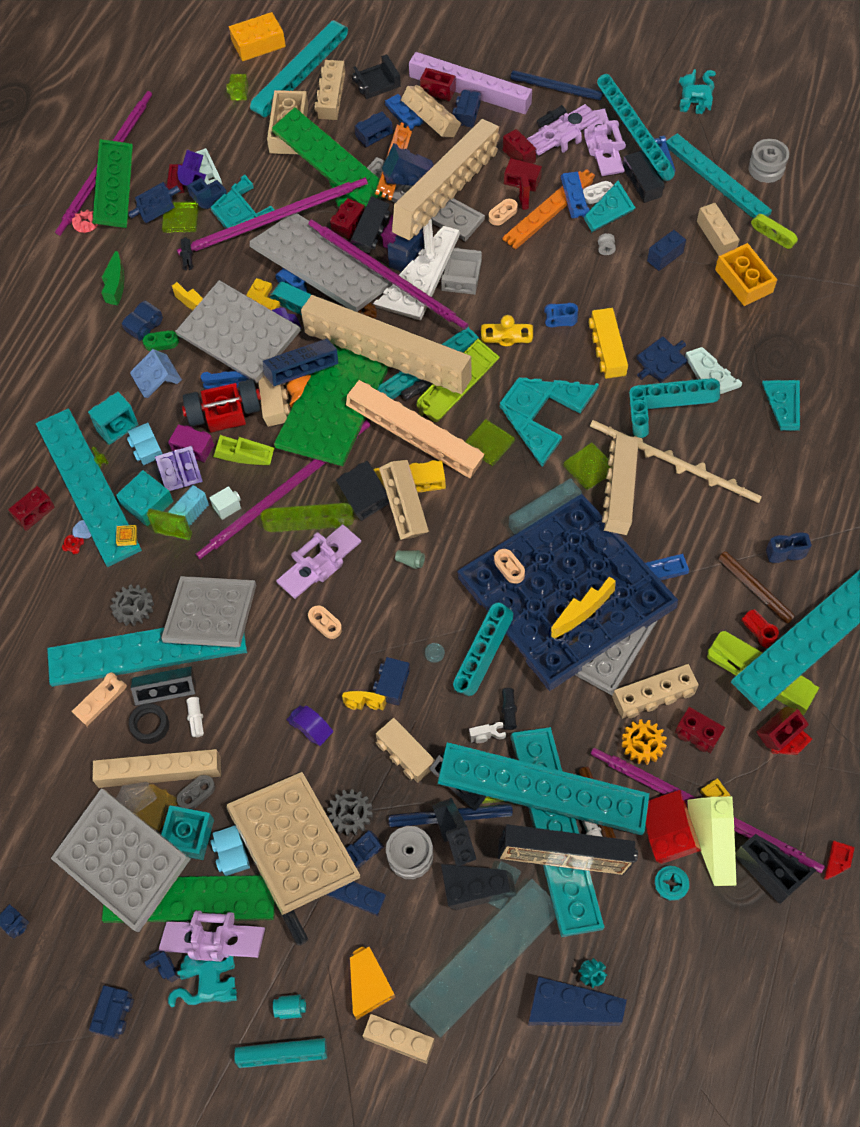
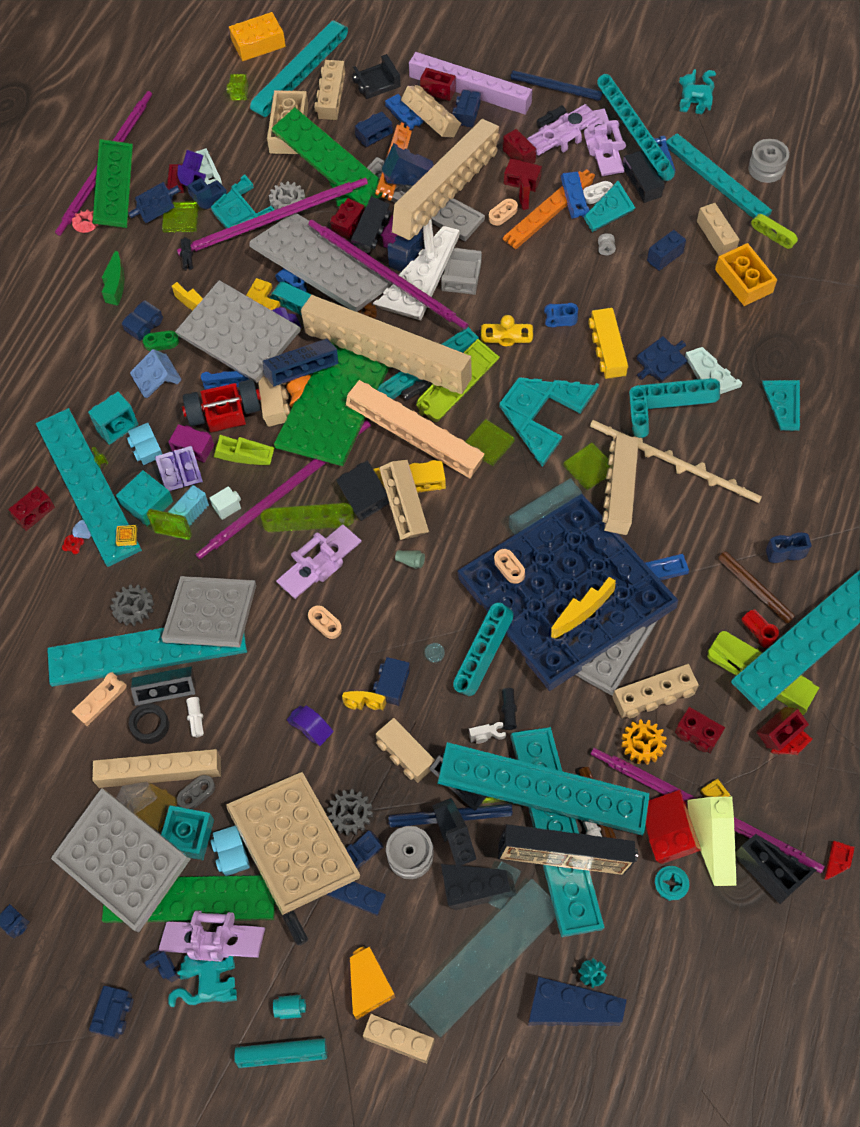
(286, 195): none -> light grey gear

